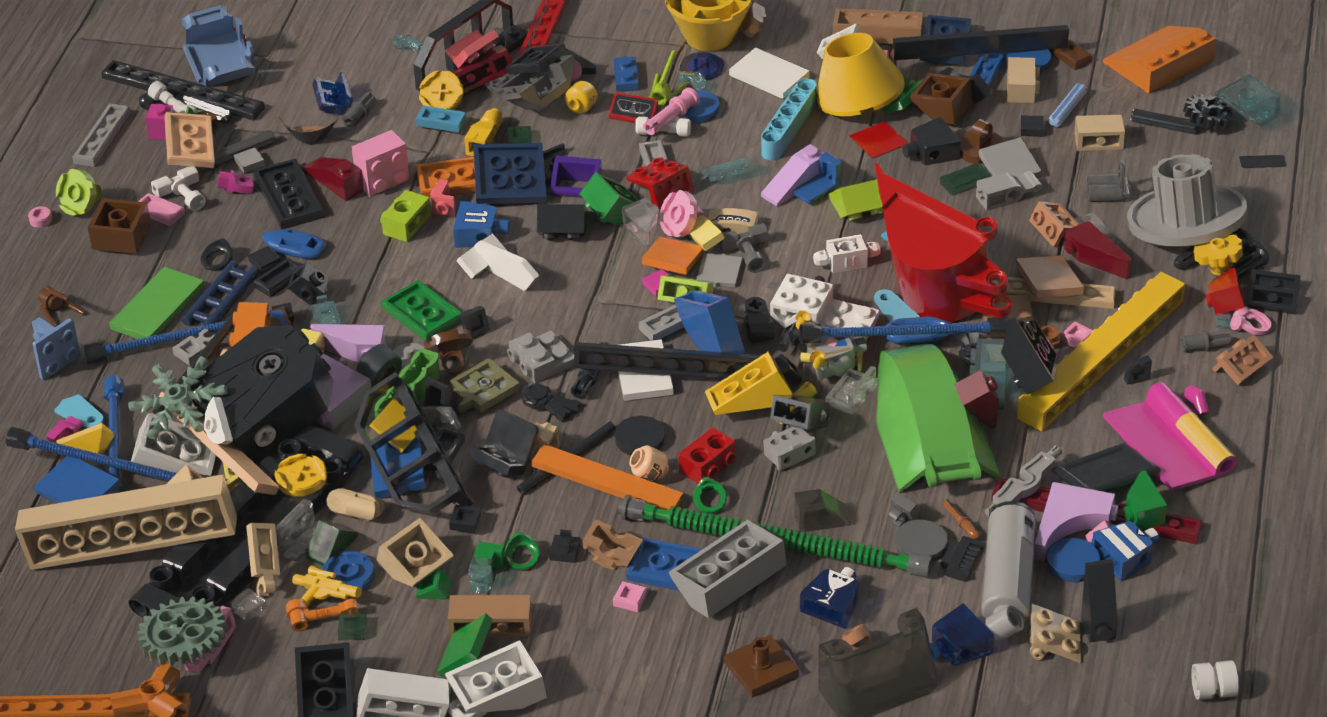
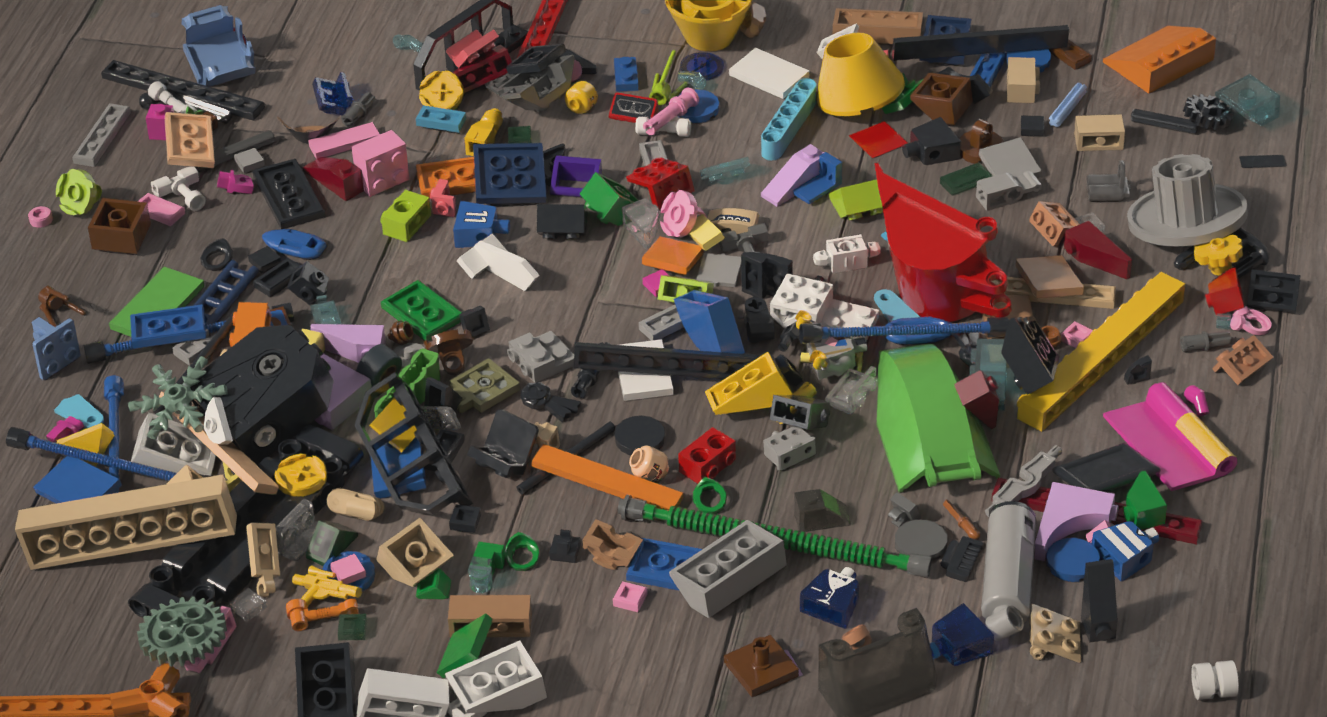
(168, 326): none -> blue tile
(342, 140): none -> bright pink tile
(348, 569): none -> bright pink tile
(400, 332): none -> reddish brown plate
(763, 273): none -> black slope

